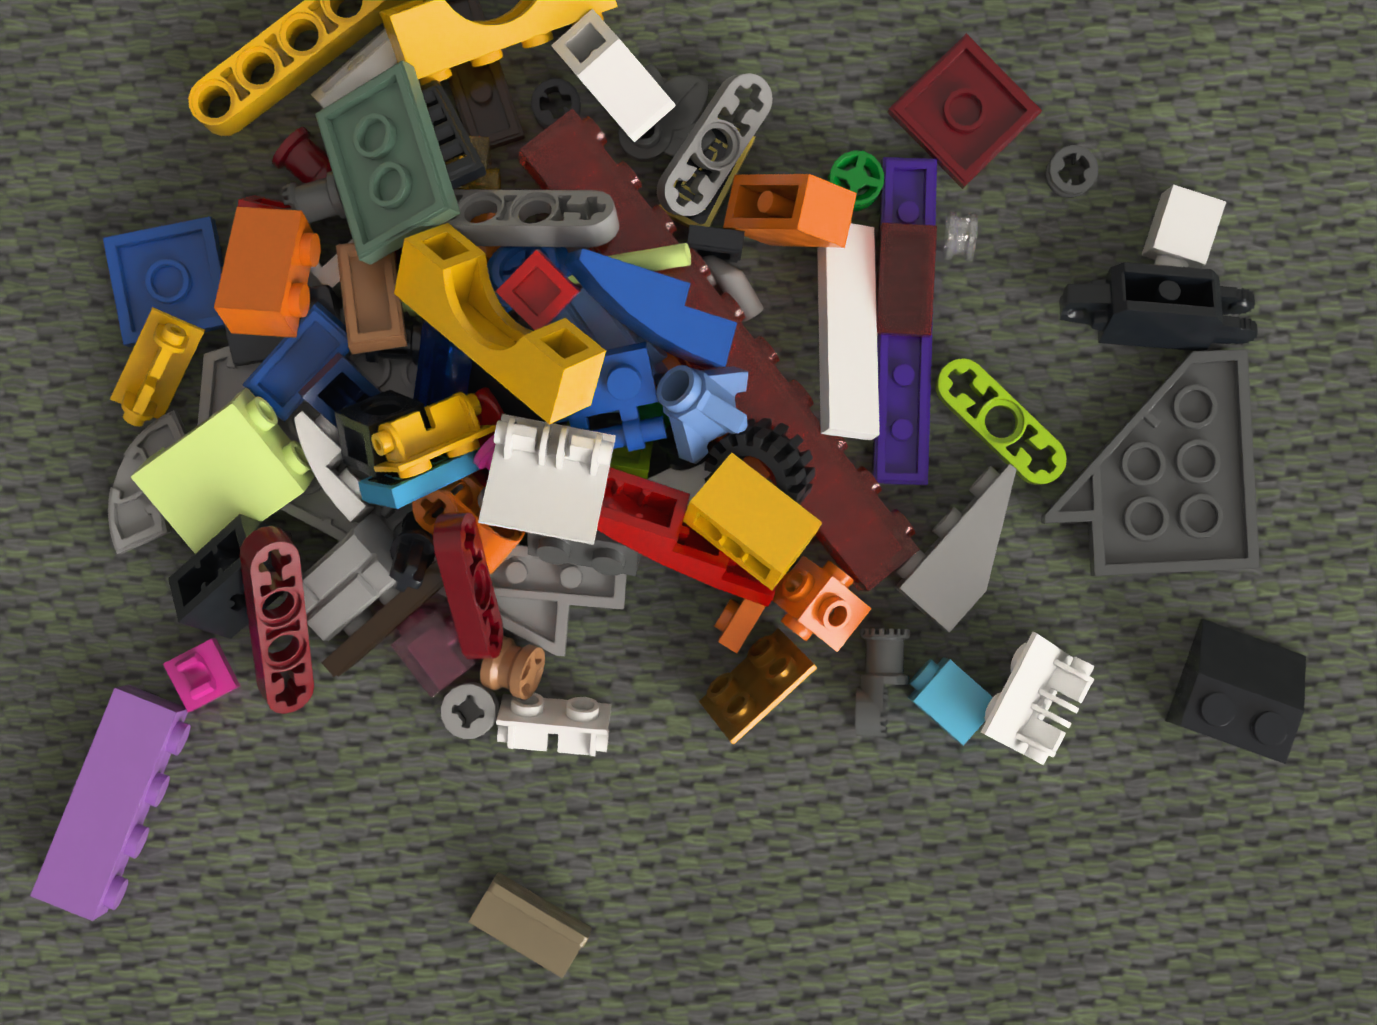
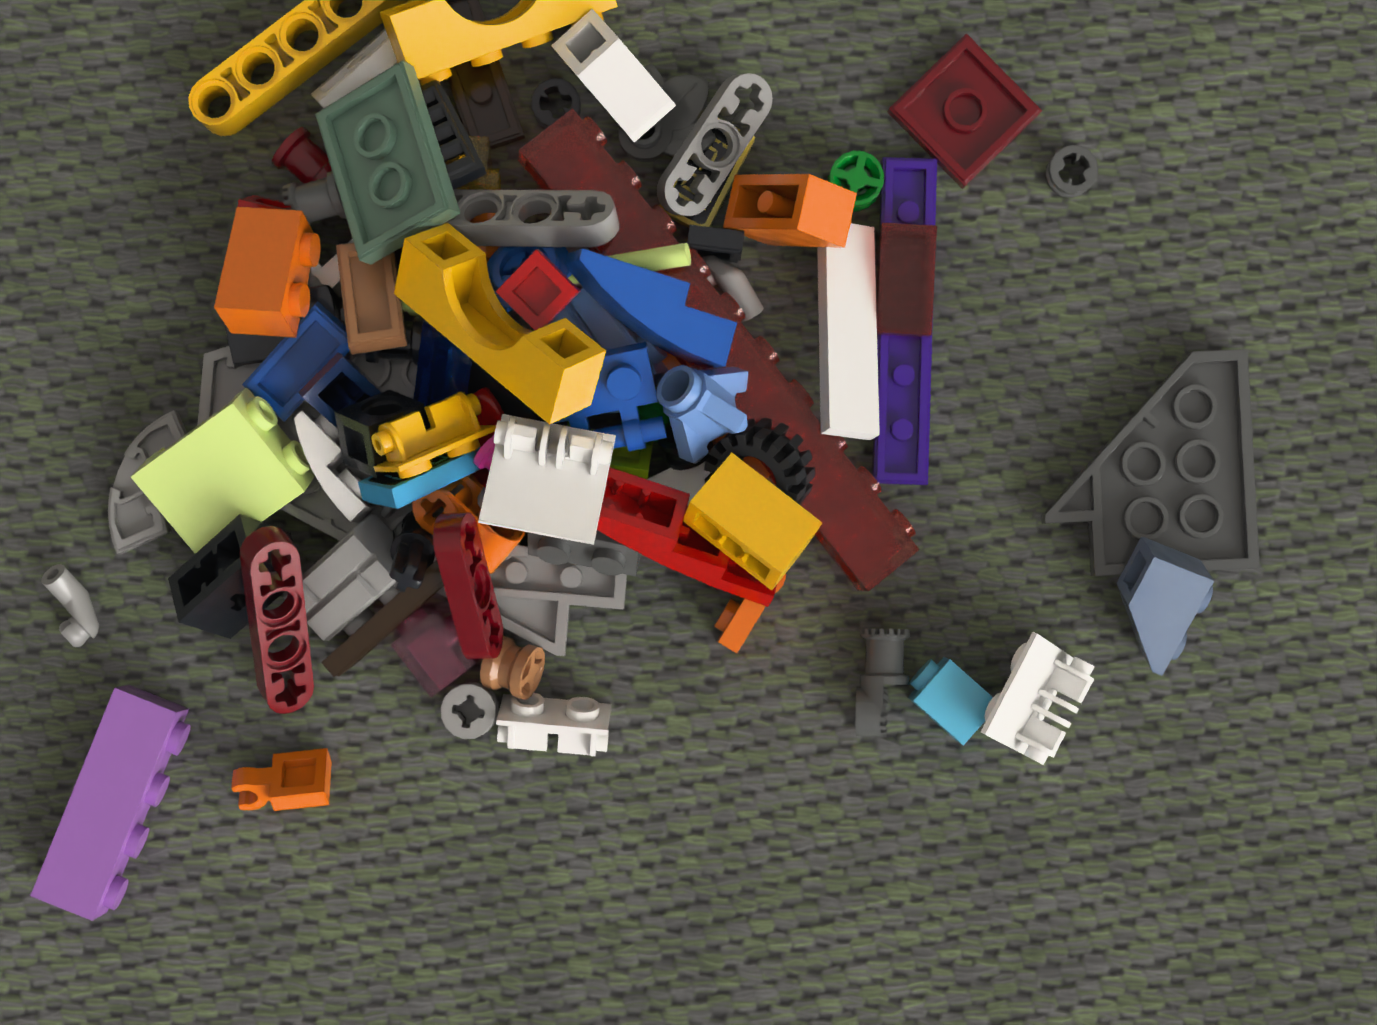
(76, 601): none -> light grey arm
(155, 367): yellow hinge -> none
(166, 269): blue plate -> none
(201, 674): dark pink tile -> none
(292, 782): none -> orange plate
(530, 925): dark tan panel -> none
(756, 685): pearl gold hinge -> none
(811, 595): orange brick -> none
(959, 563): light grey slope -> none
(960, 235): clear bush -> none
(1023, 419): lime beam -> none
(1161, 308): black hinge -> none
(1161, 597): none -> sand blue slope
(1183, 228): white brick -> none
(1241, 691): black slope -> none

